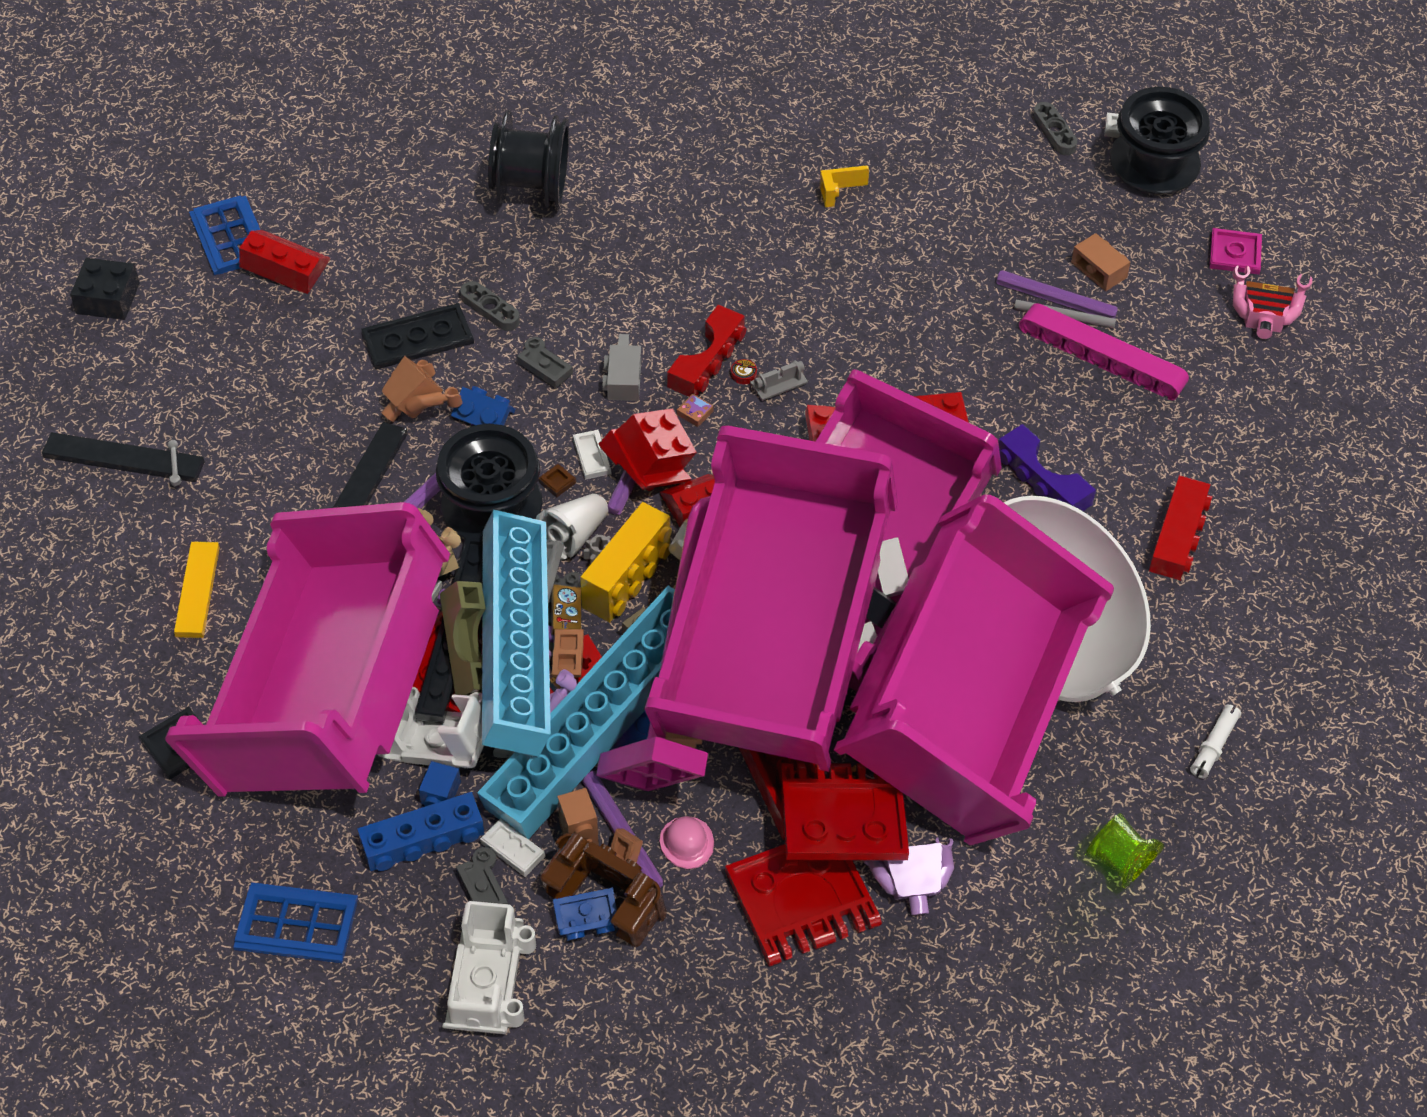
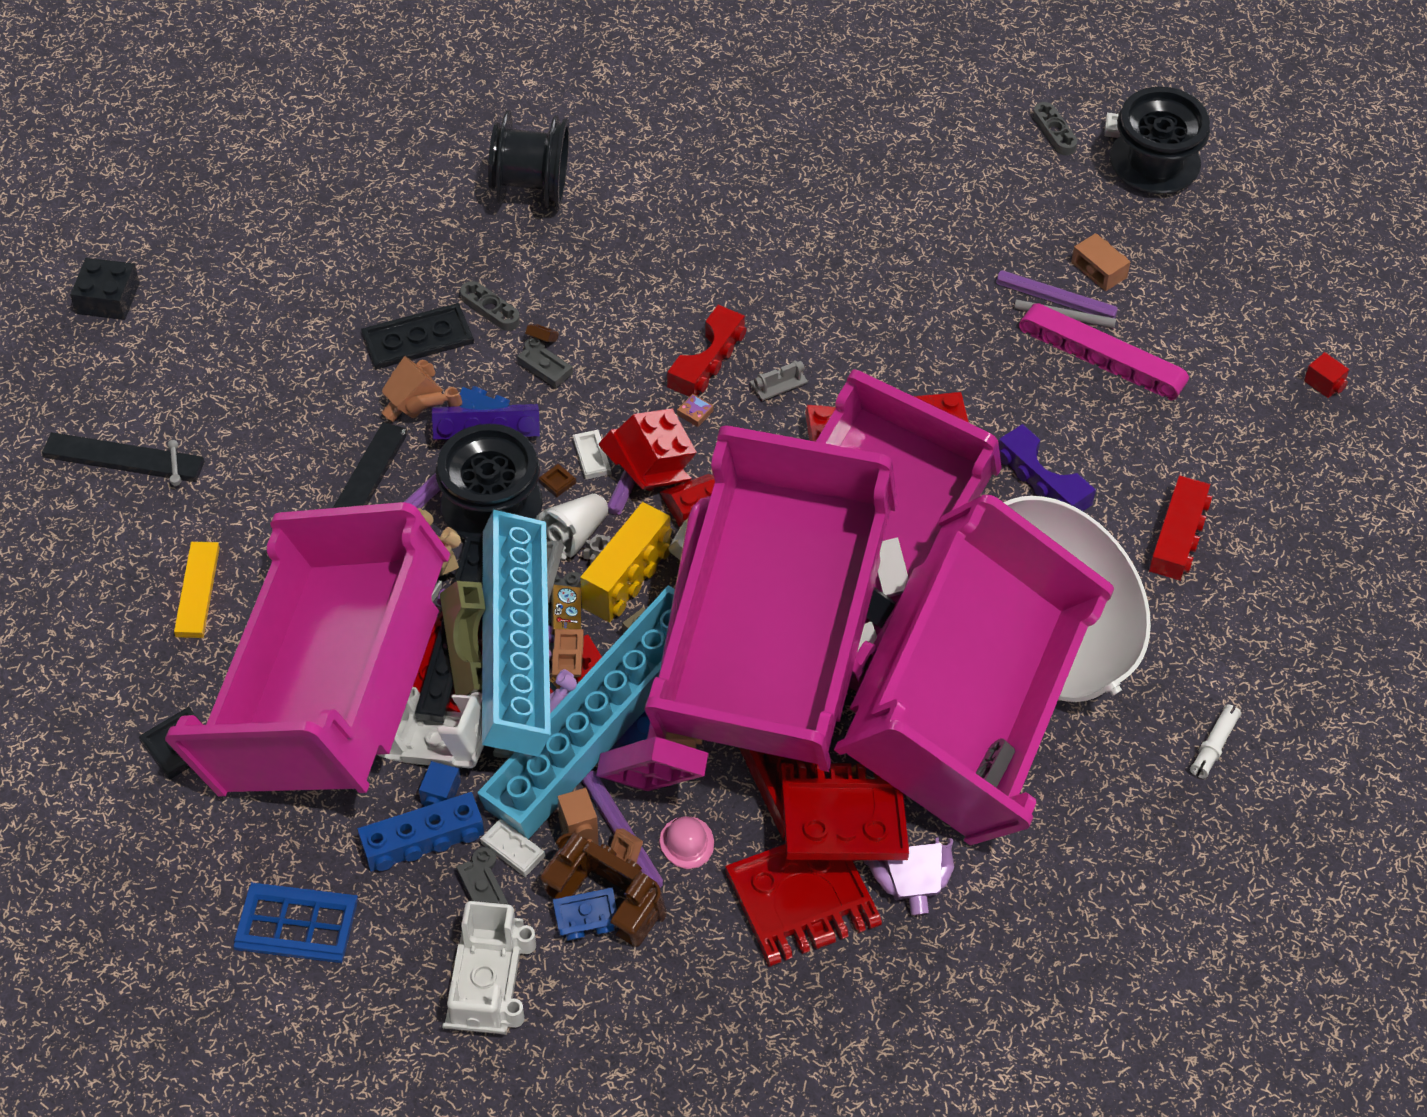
(205, 232): blue piece -> none
(281, 260): red slope -> none
(450, 420): none -> dark purple arch
(542, 332): none -> reddish brown tile
(623, 371): light grey hinge -> none
(743, 371): tile -> none
(834, 179): yellow bracket -> none
(996, 761): none -> dark grey beam
(1123, 849): clear neon green hat -> none
(1235, 248): dark pink tile -> none
(1267, 305): bright pink torso -> none
(1327, 375): none -> red brick

